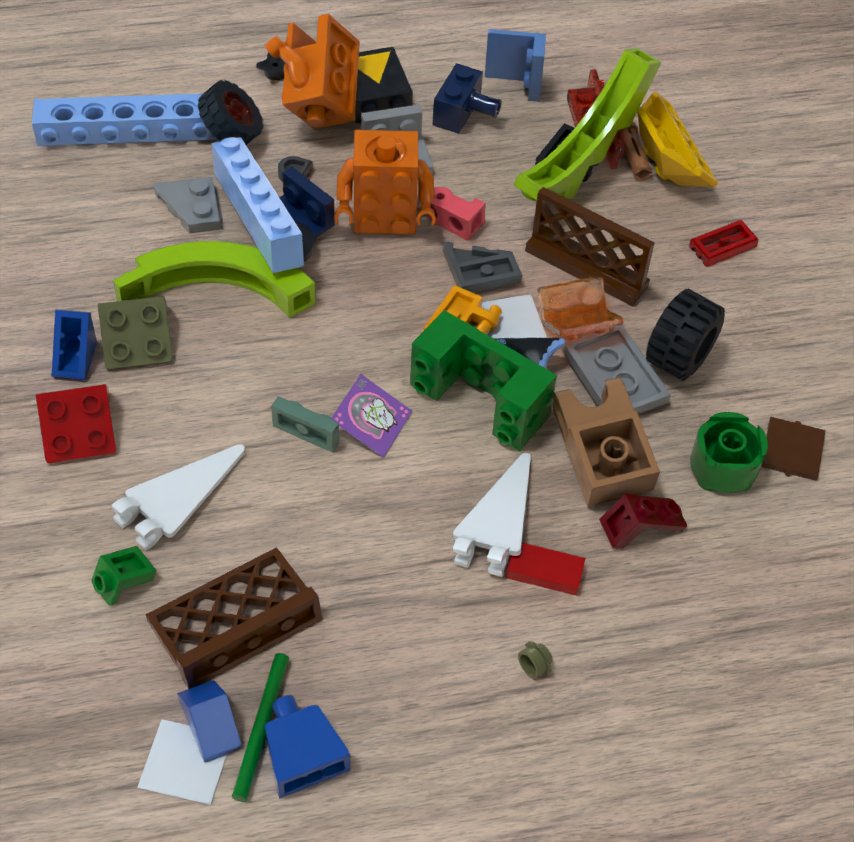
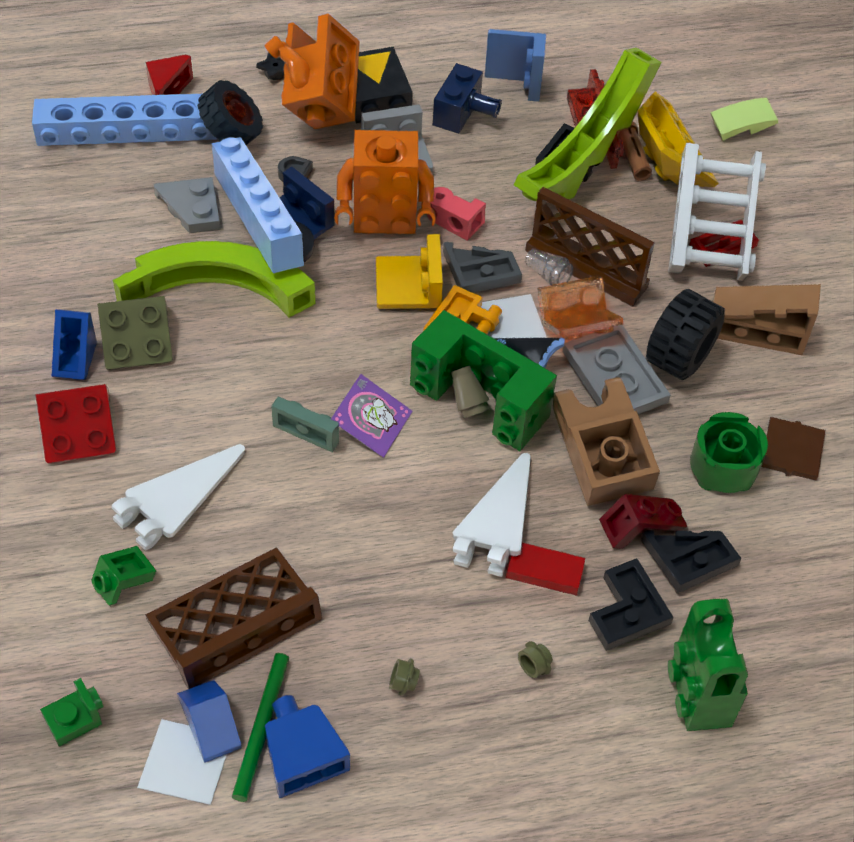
(73, 713): none -> green bracket
(169, 74): none -> red slope
(404, 676): none -> olive plate
(411, 280): none -> yellow bracket
(468, 392): none -> dark tan cone
(550, 267): none -> clear cone
(637, 608): none -> black plate
(688, 224): none -> white fence
(691, 556): none -> black wing
(708, 668): none -> green brick
(743, 116): none -> yellowish green slope
(769, 315): none -> medium nougat wedge

